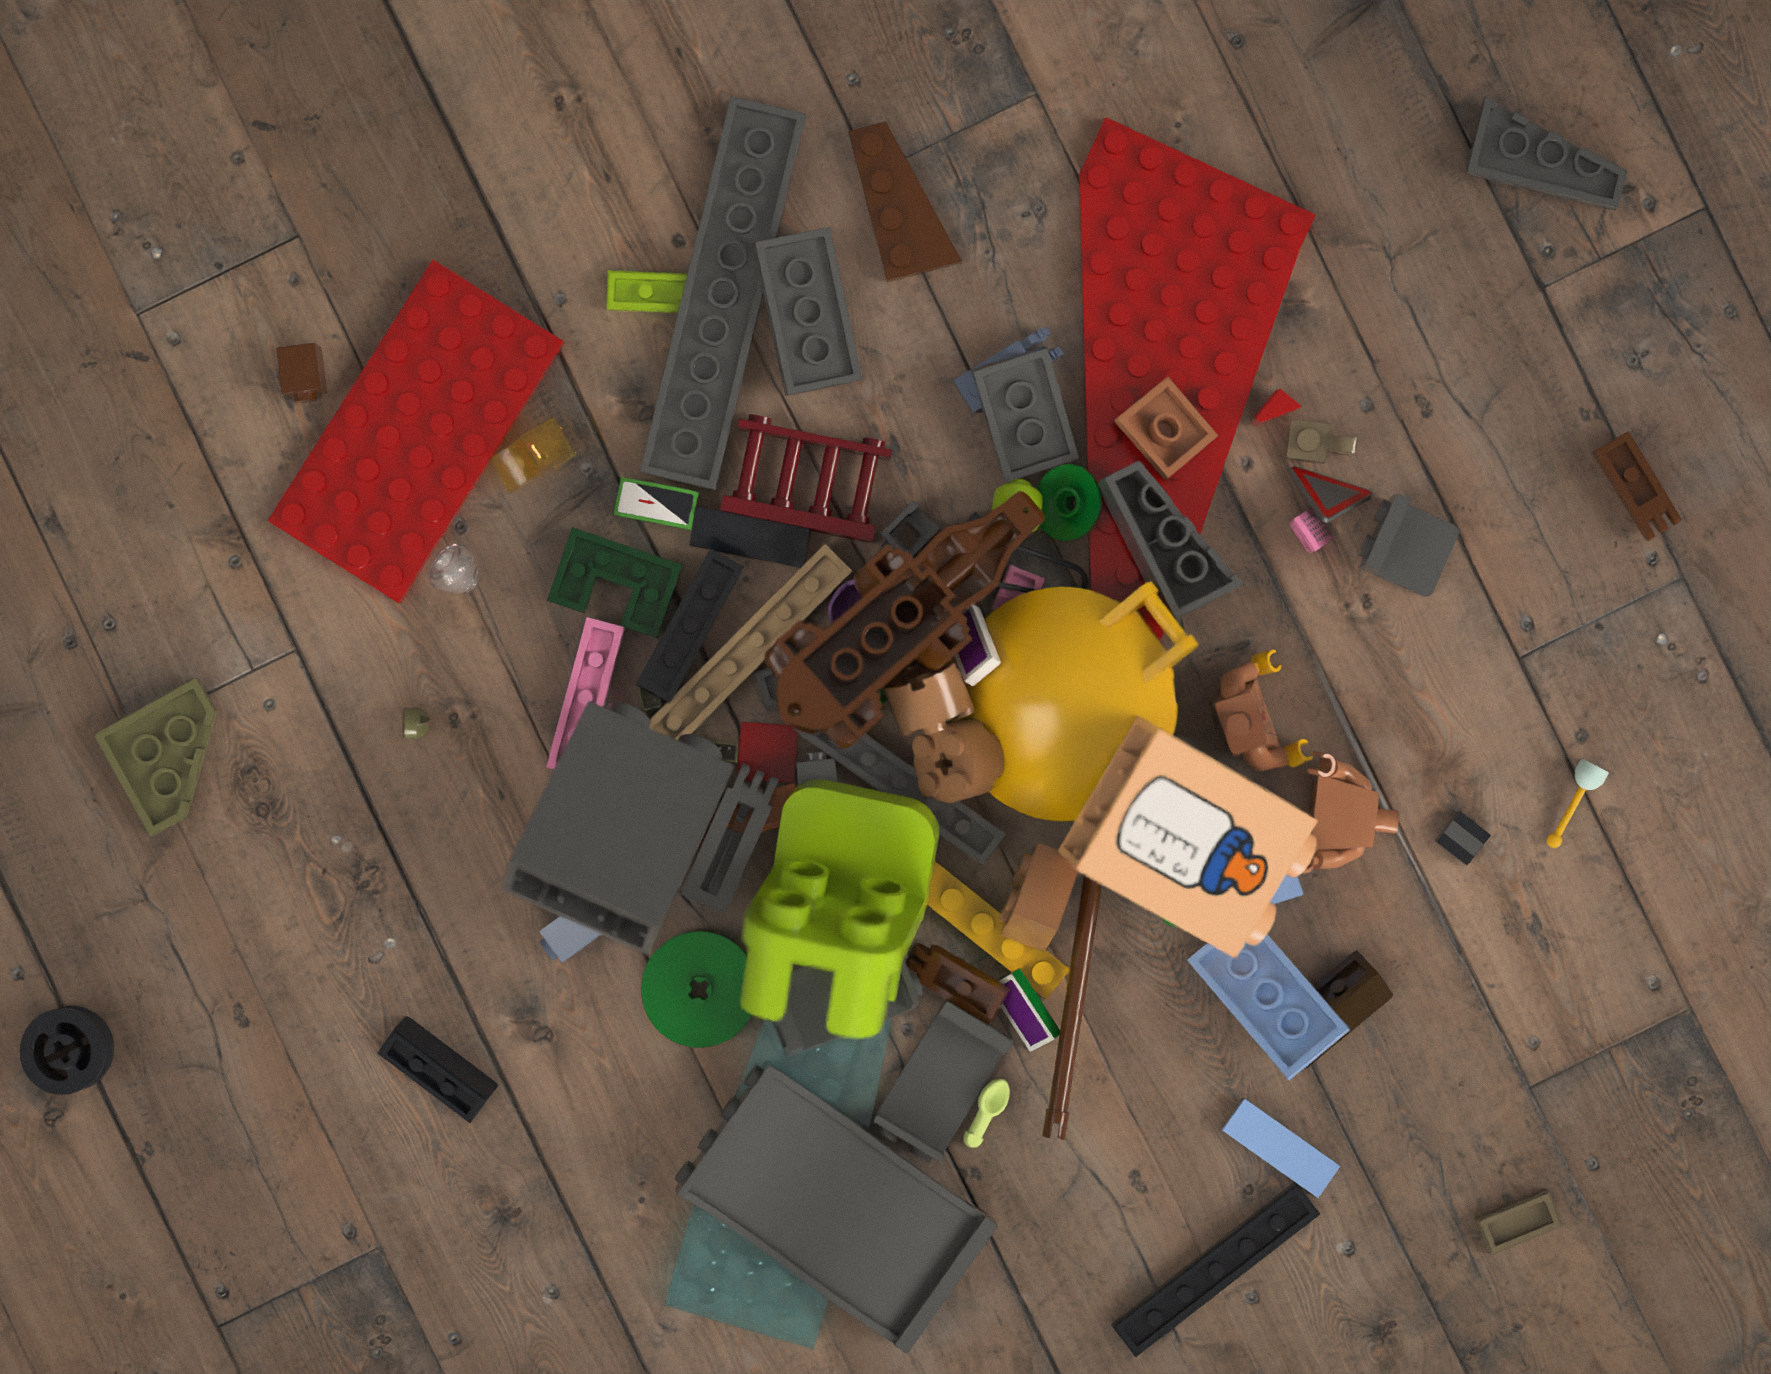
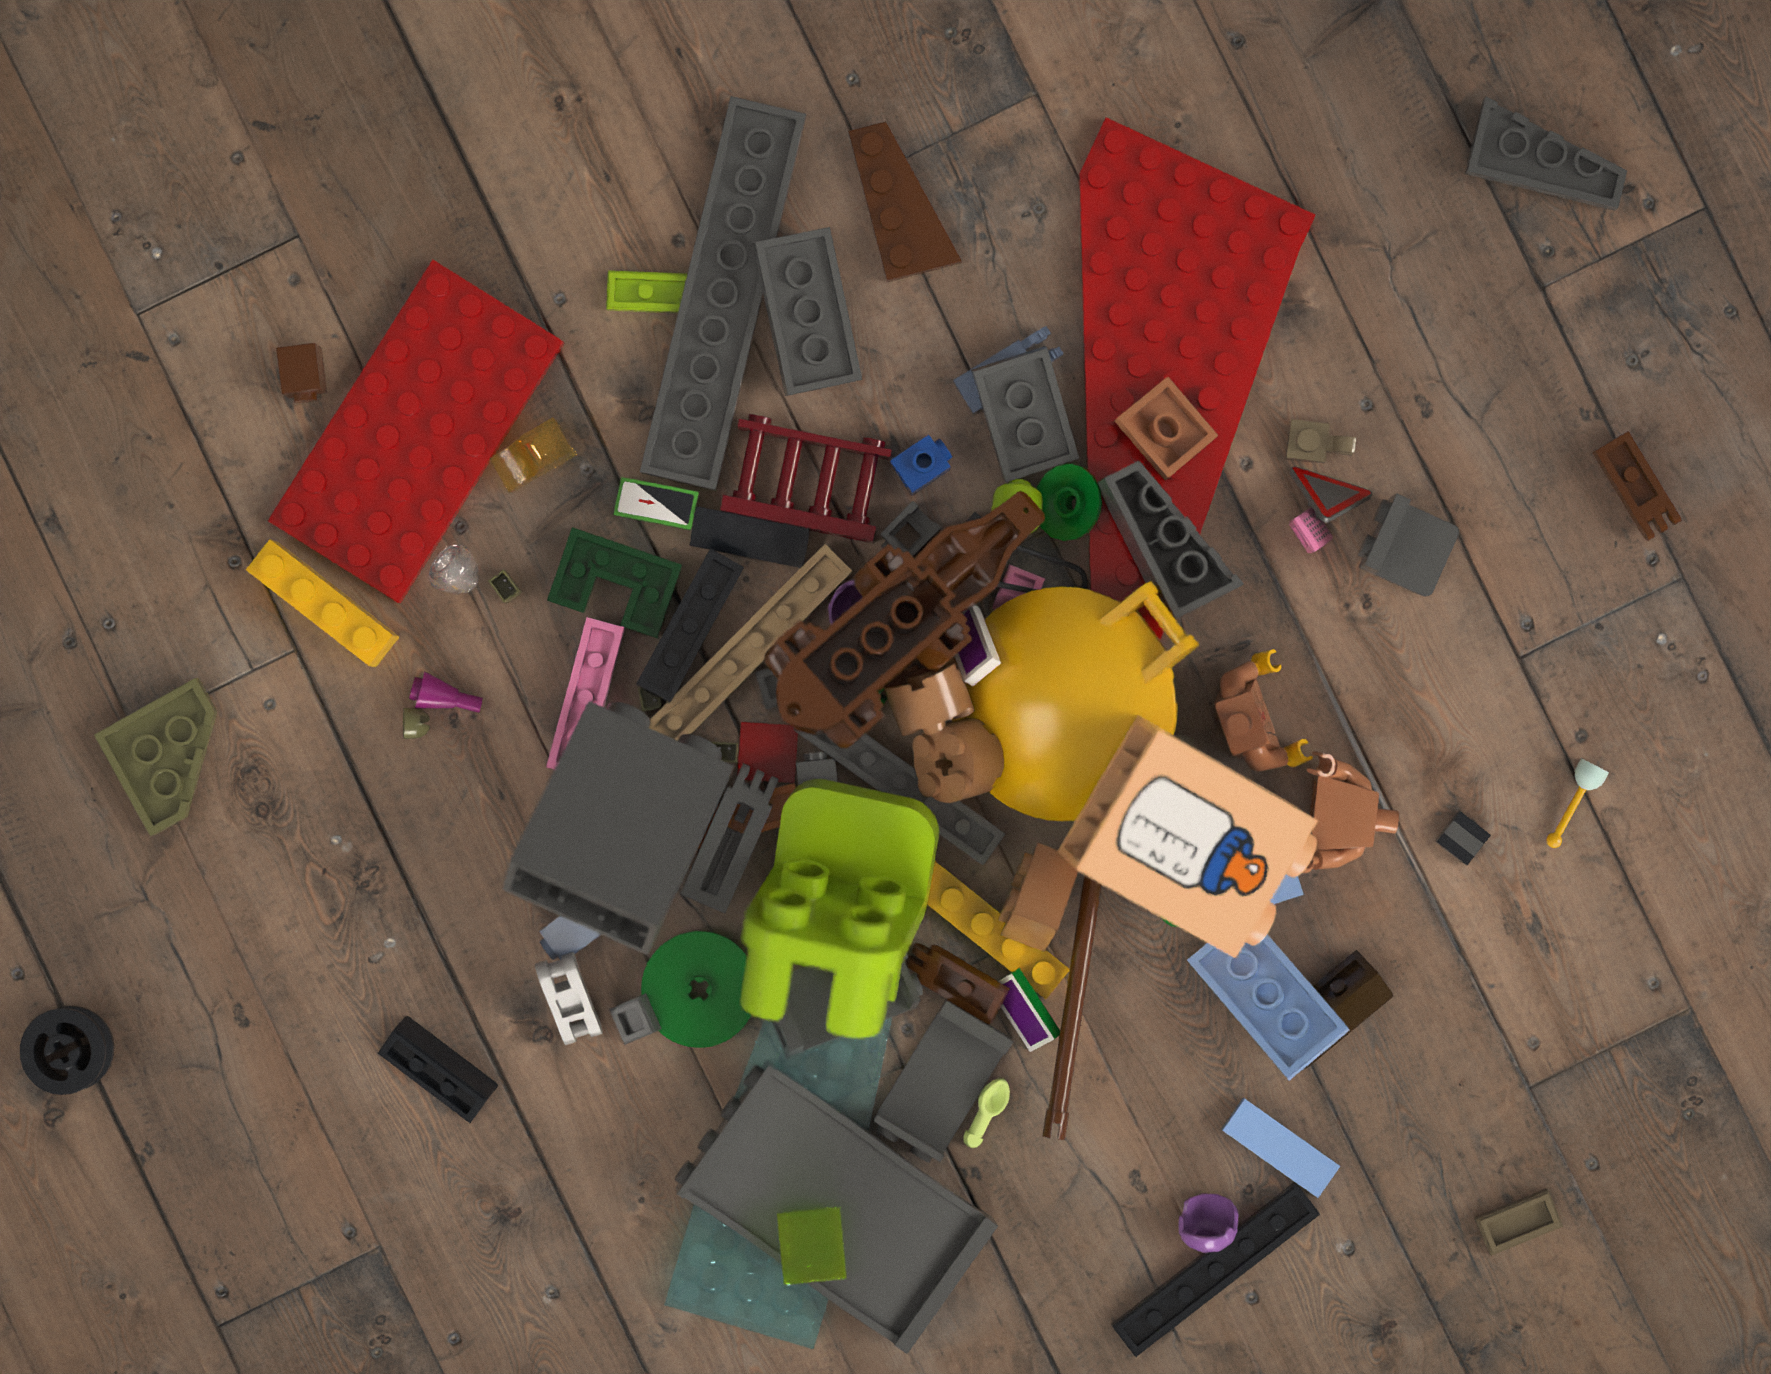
(322, 603): none -> yellow brick
(435, 693): none -> magenta cone
(505, 586): none -> olive piece
(568, 999): none -> plate
(635, 1019): none -> dark grey tile
(811, 1245): none -> clear neon green piece
(922, 463): none -> blue brick
(1208, 1222): none -> medium lavender hair
(1276, 406): red slope -> none

